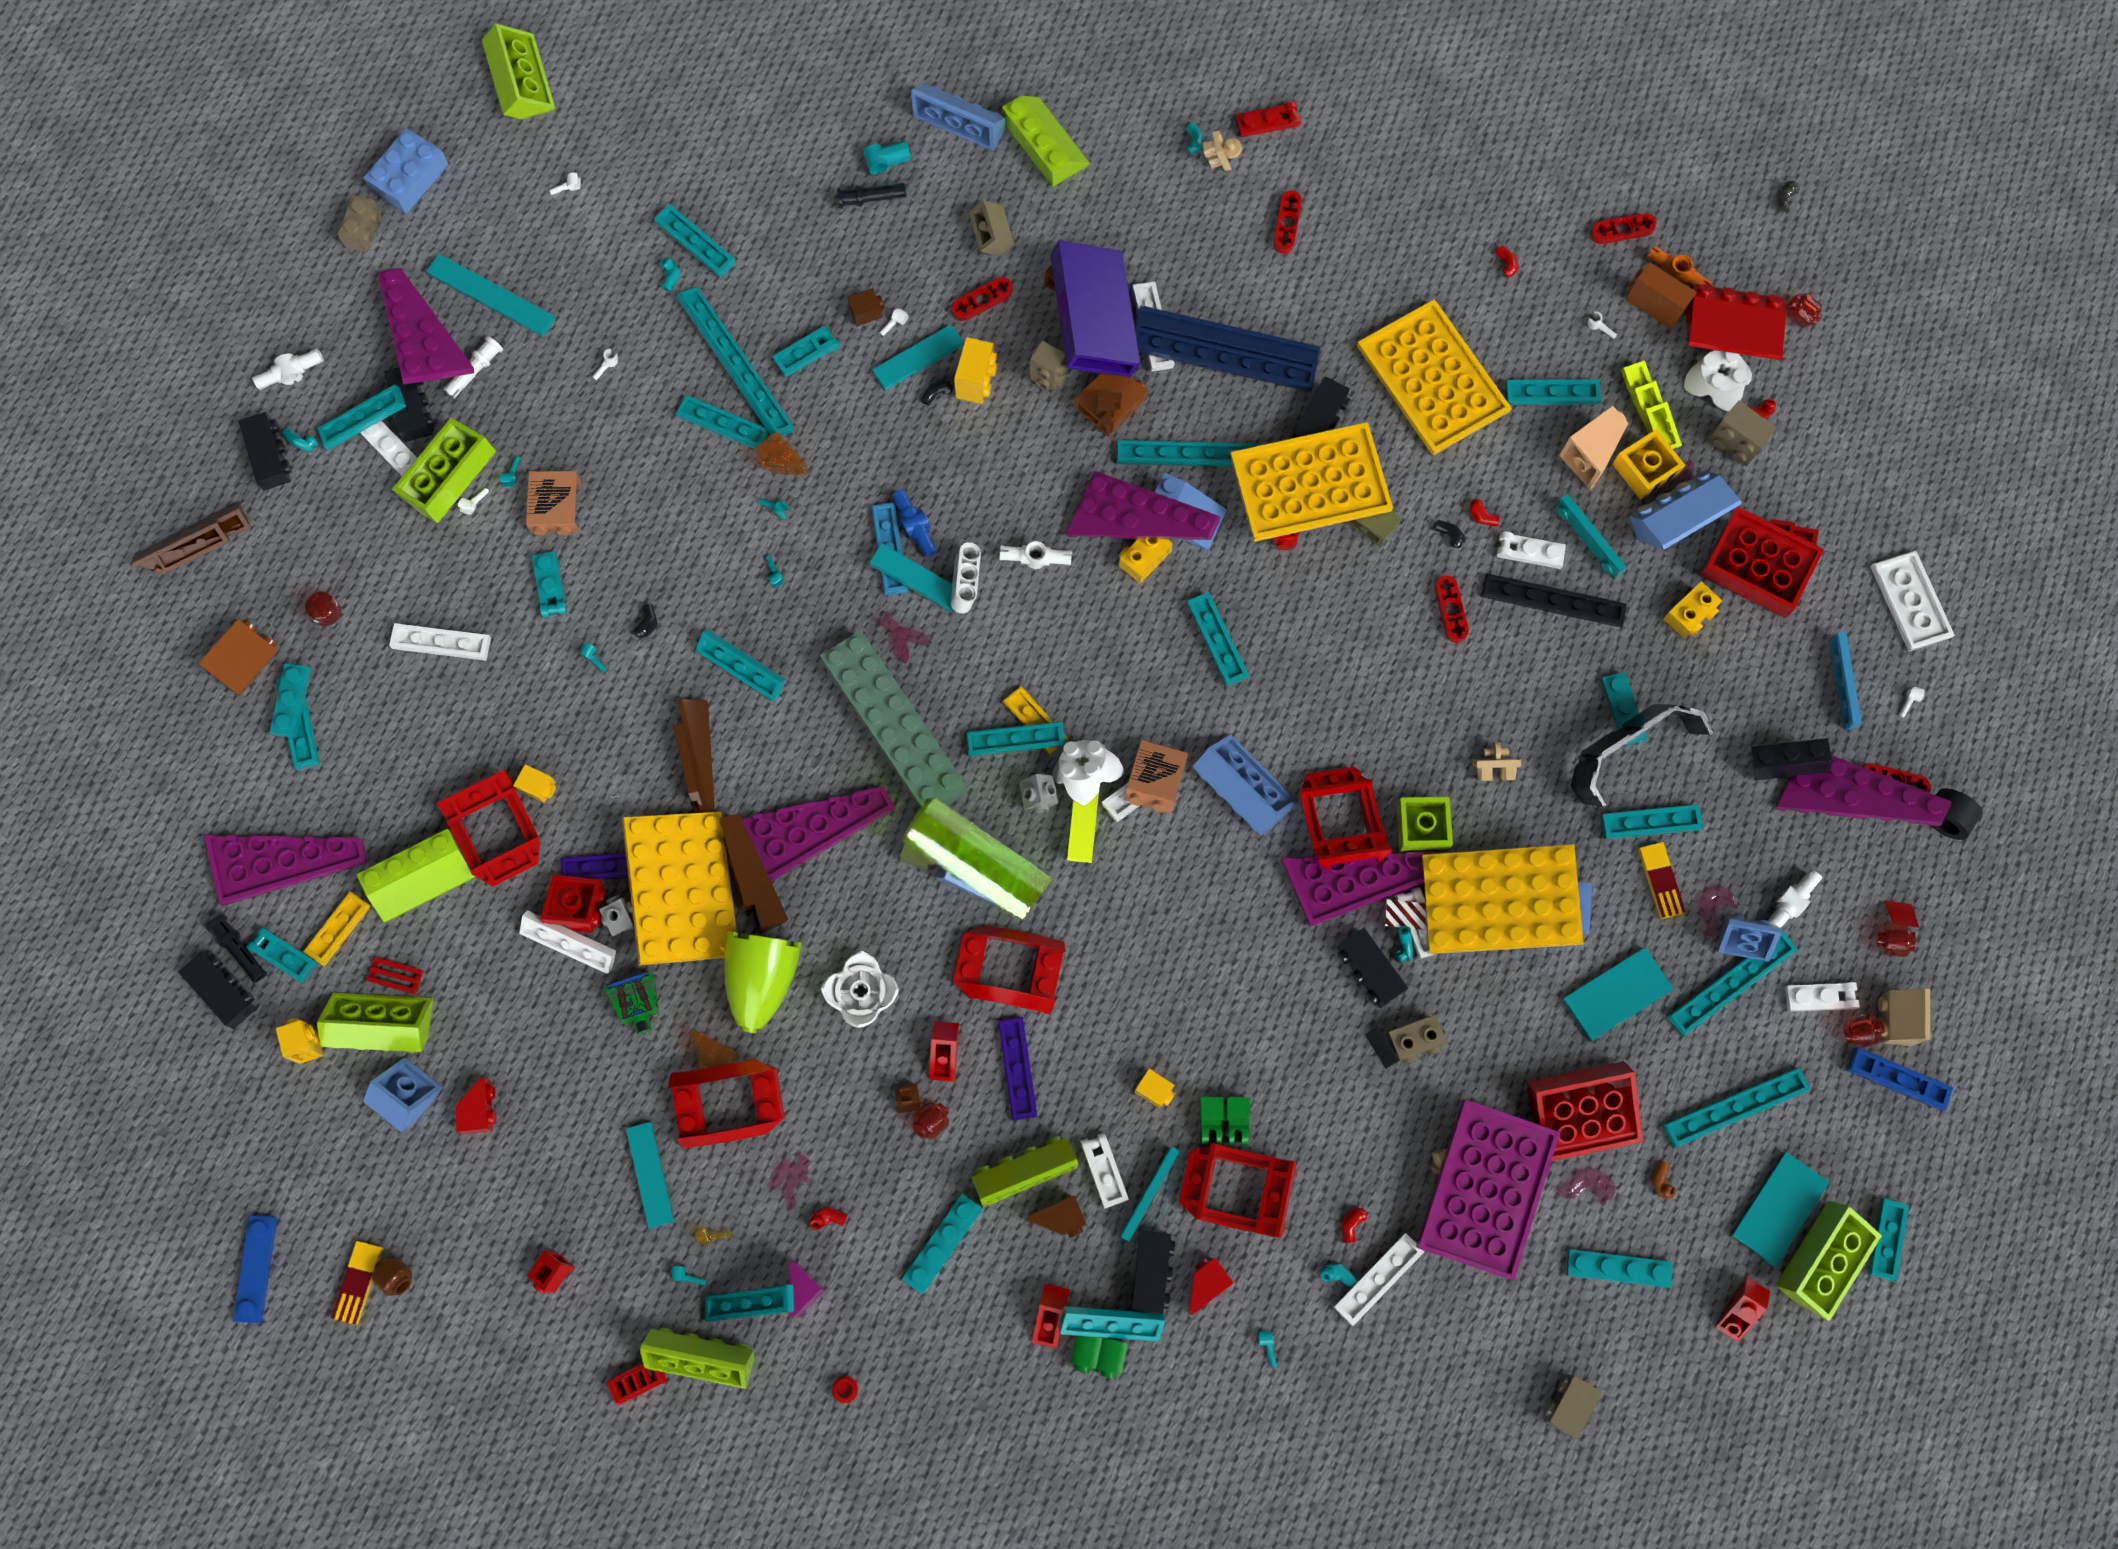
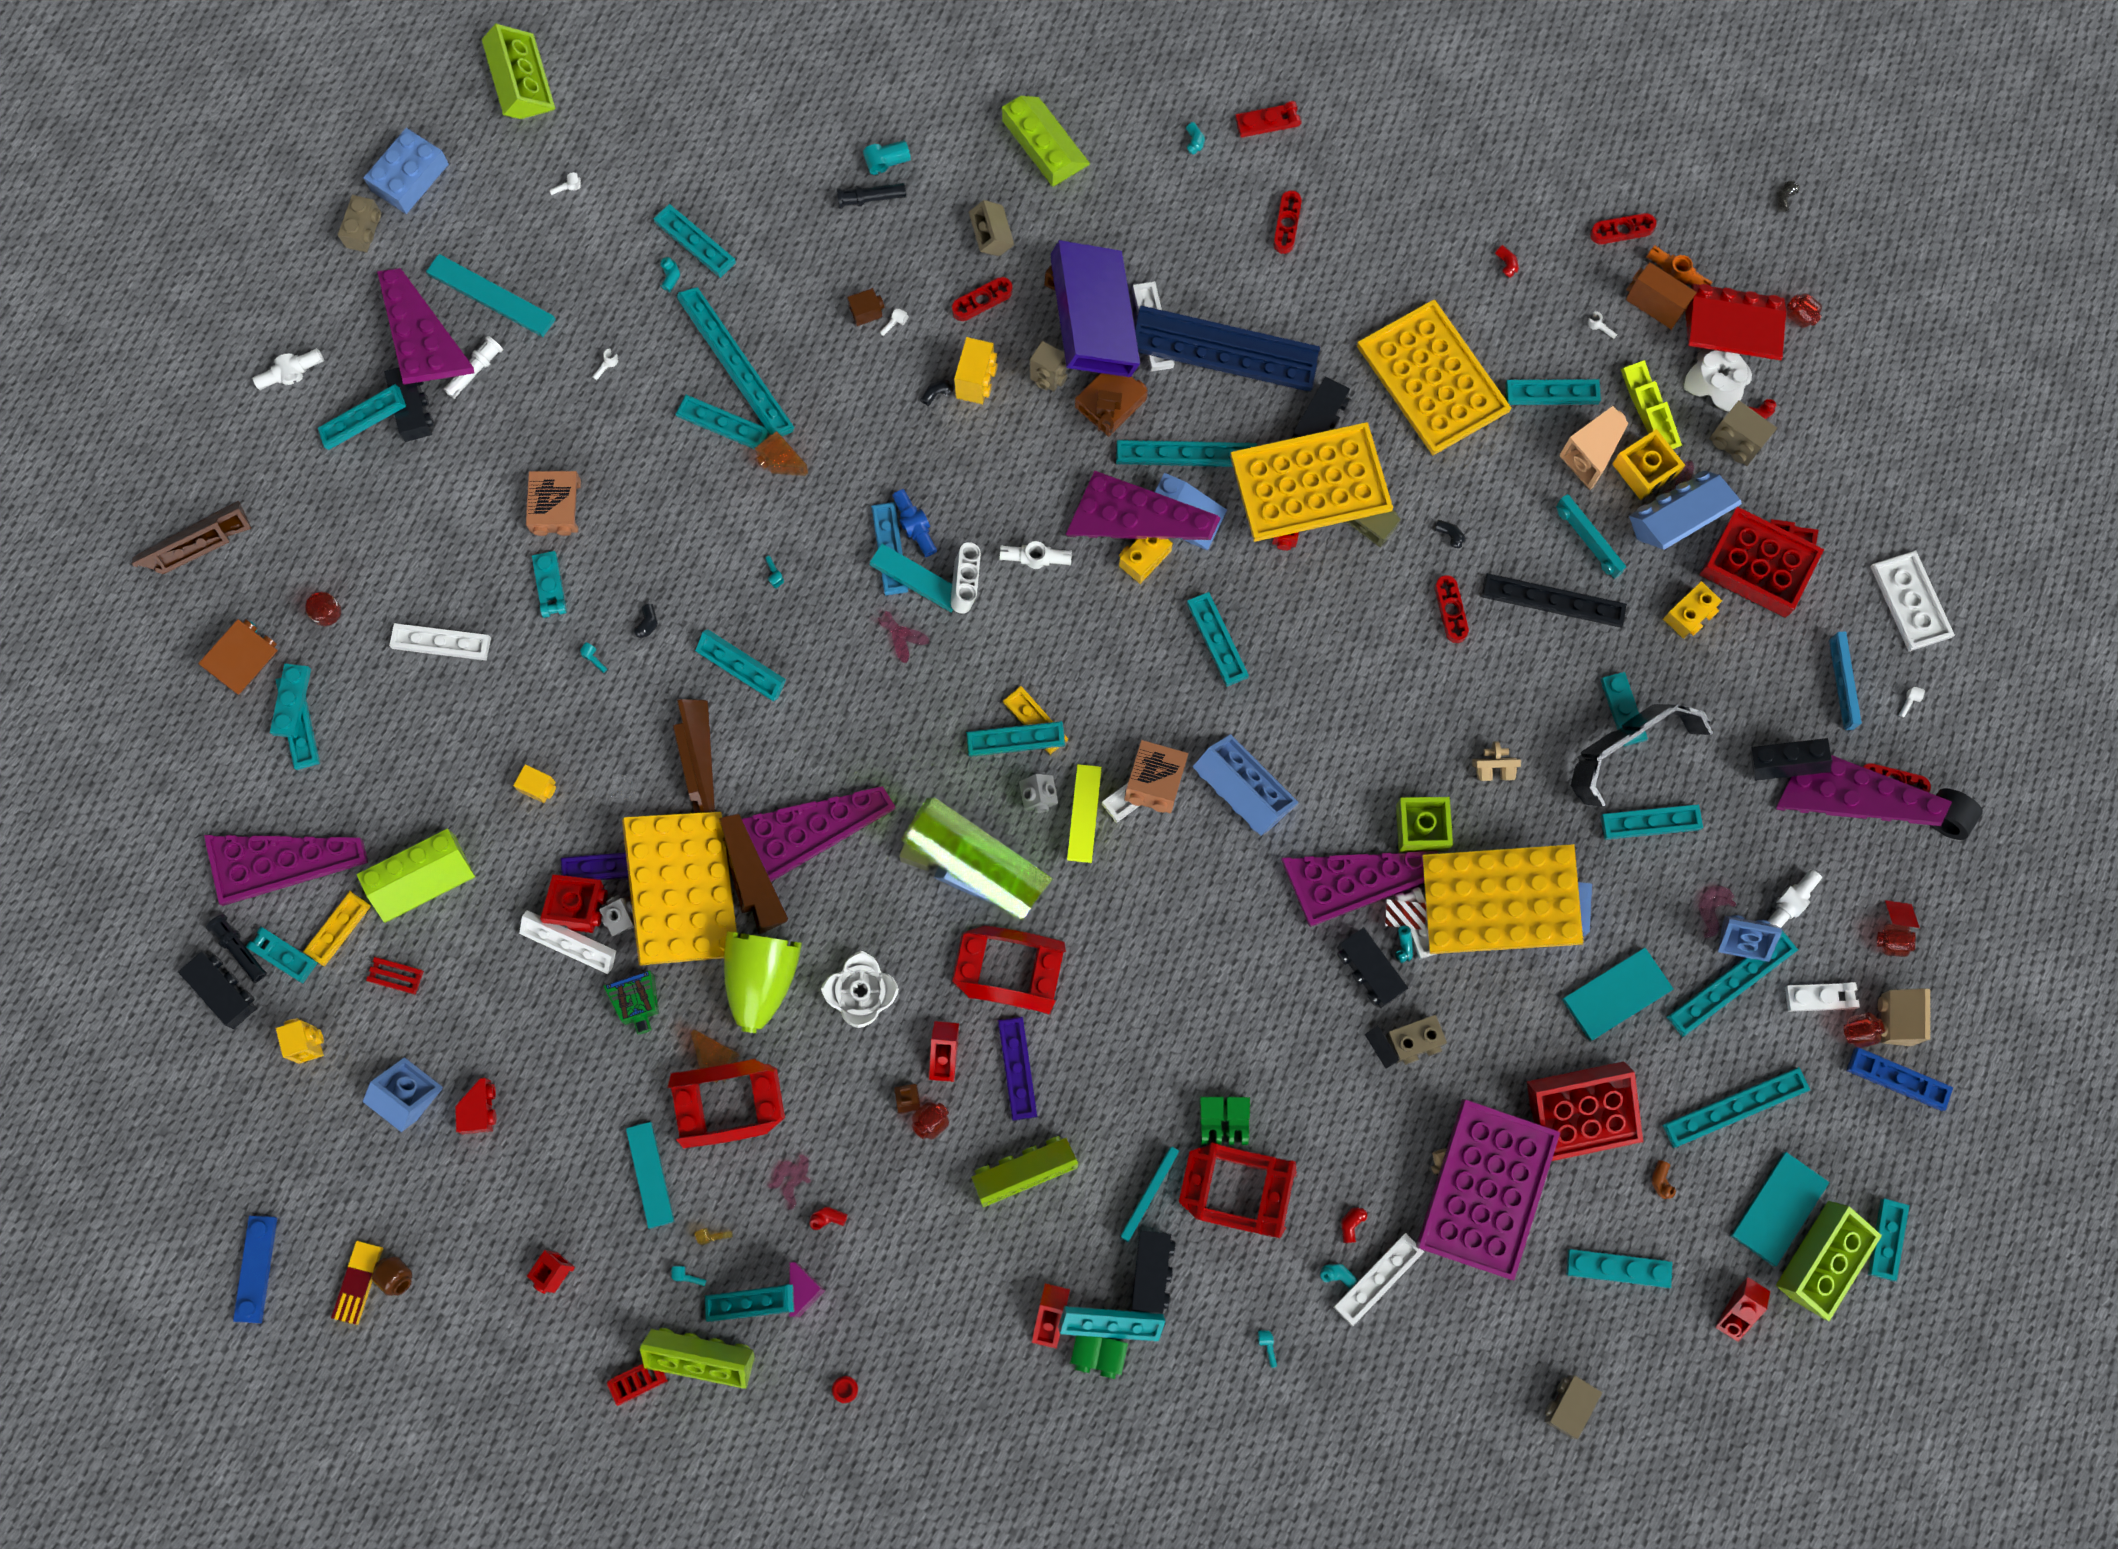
(265, 450): black brick -> none
(295, 440): teal arm -> none
(375, 1022): lime slope -> none
(389, 447): white plate -> none
(444, 470): lime slope -> none
(468, 506): white hand -> none
(475, 798): red wedge -> none
(509, 479): teal hand -> none
(777, 507): teal hand -> none
(805, 351): teal plate -> none
(892, 721): sand green brick -> none
(917, 357): teal tile -> none
(942, 1244): teal plate -> none
(957, 116): medium blue slope -> none
(1060, 1218): reddish brown slope -> none
(1084, 767): white brick -> none
(1104, 1171): white plate -> none
(1155, 1089): yellow brick -> none
(1207, 1284): red slope -> none
(1219, 151): tan hips -> none
(1350, 847): red wedge -> none
(1480, 514): red arm -> none
(1531, 550): white plate -> none
(1593, 1179): clear pink piece -> none
(1661, 880): tile -> none

